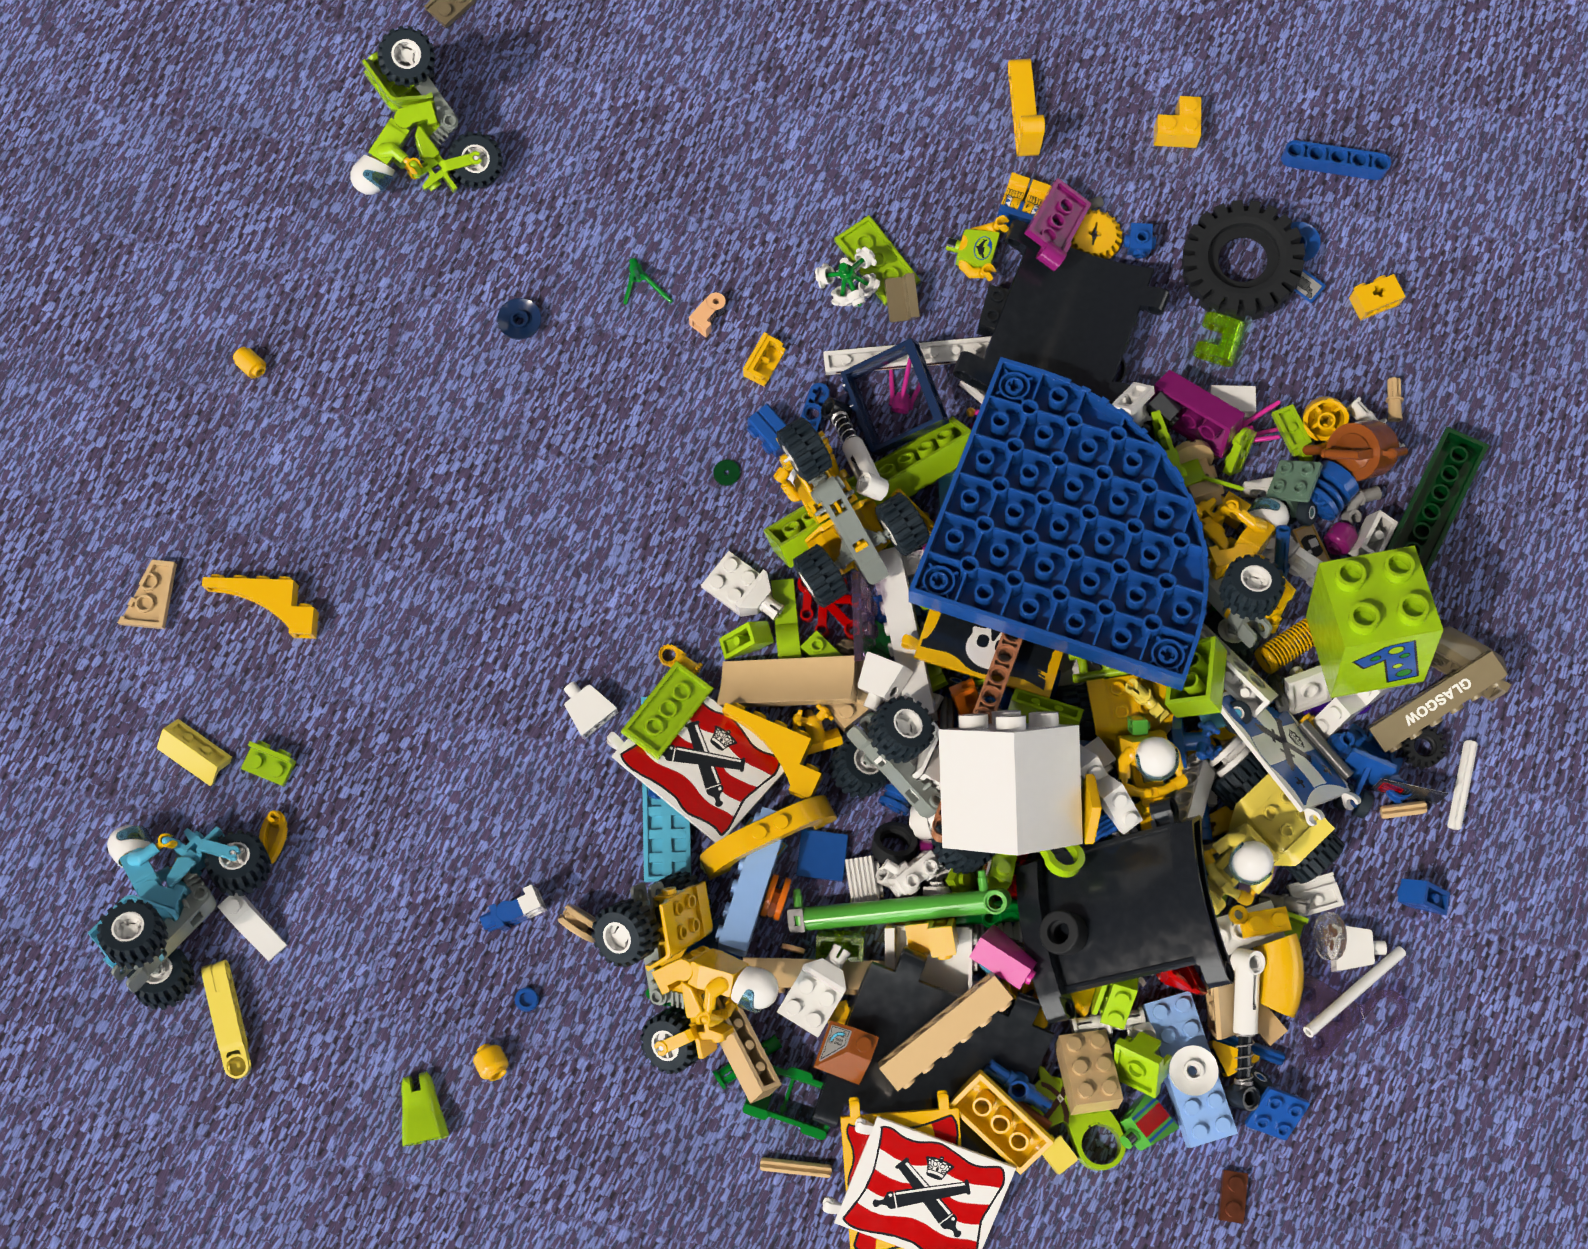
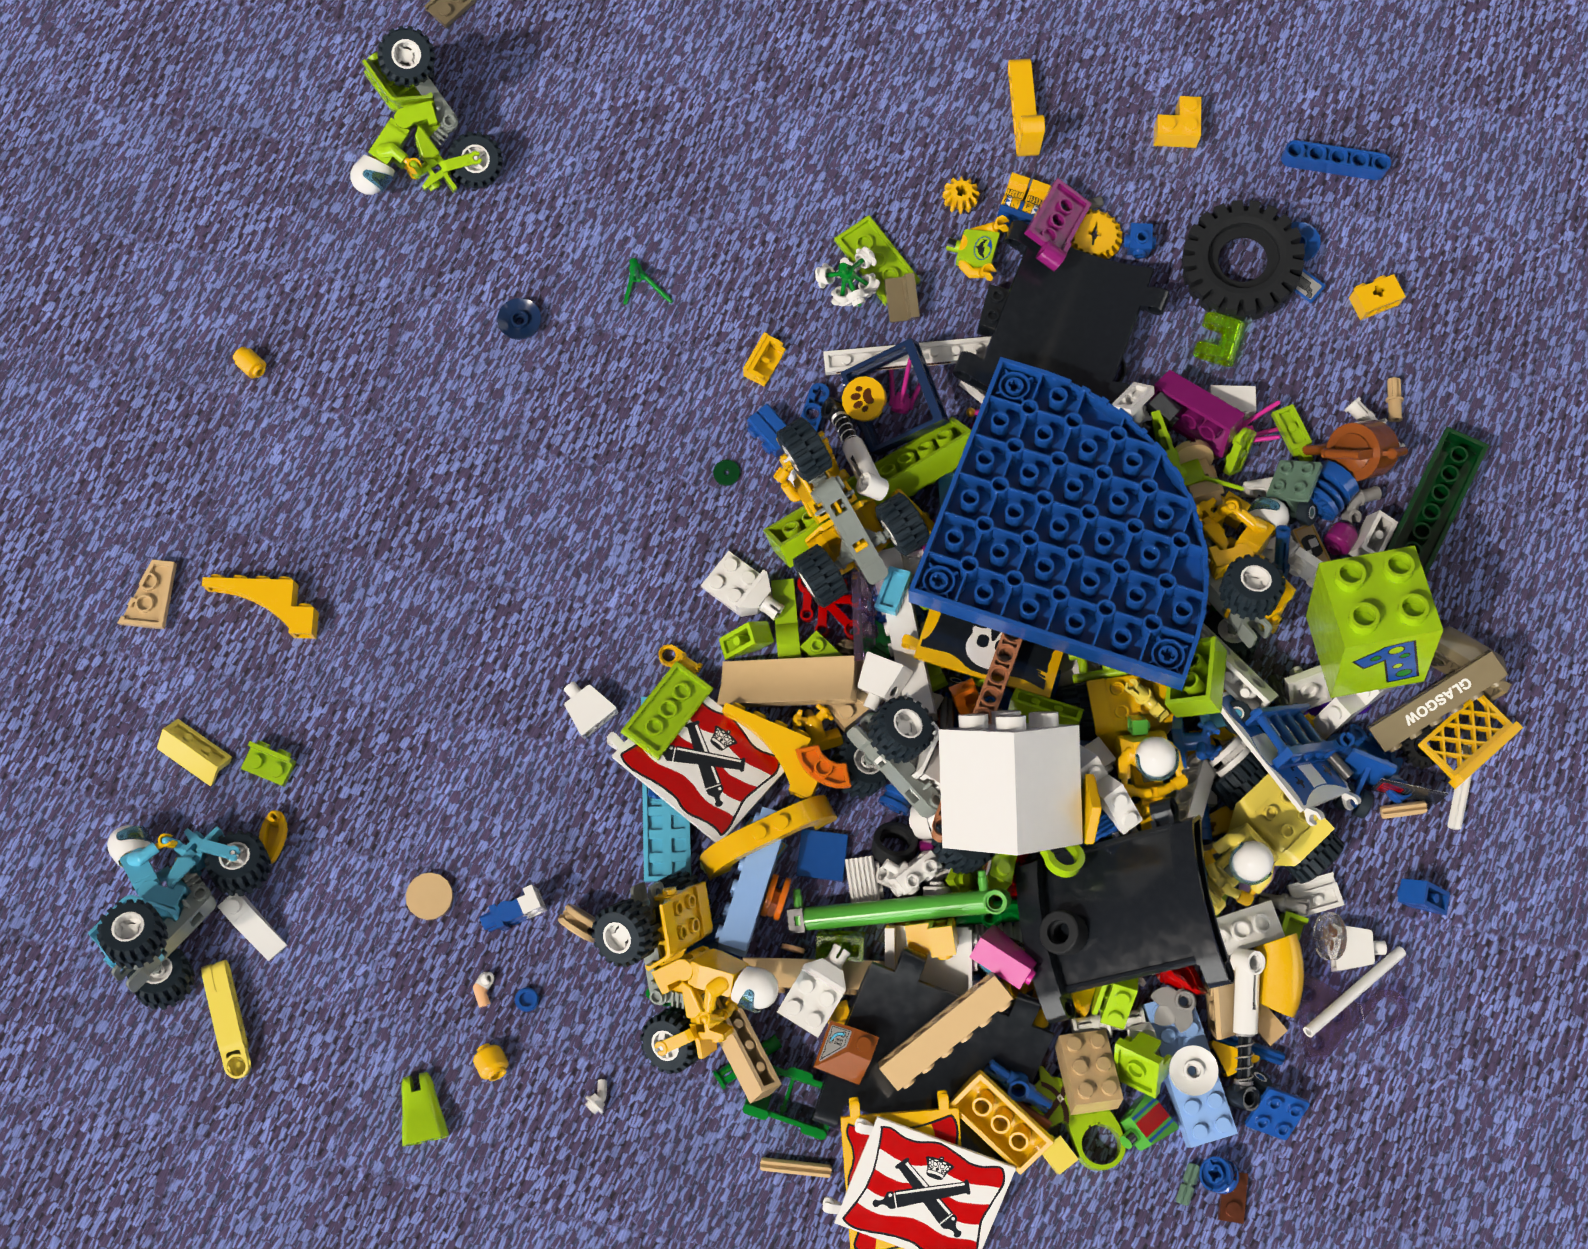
(429, 896): none -> tan tile
(481, 987): none -> arm
(595, 1102): none -> white plate
(706, 312): light nougat leg -> none
(822, 769): none -> orange tile
(864, 399): none -> yellow tile
(893, 591): none -> medium azure tile
(968, 198): none -> yellow gear
(1171, 1010): none -> light grey plate
(1186, 1189): none -> sand green piece
(1218, 1176): none -> blue wheel
(1261, 922): yellow hinge -> none
(1269, 655): yellow piece -> none
(1292, 753): none -> blue fence
(1323, 417): yellow cylinder -> none
(1478, 756): none -> yellow fence

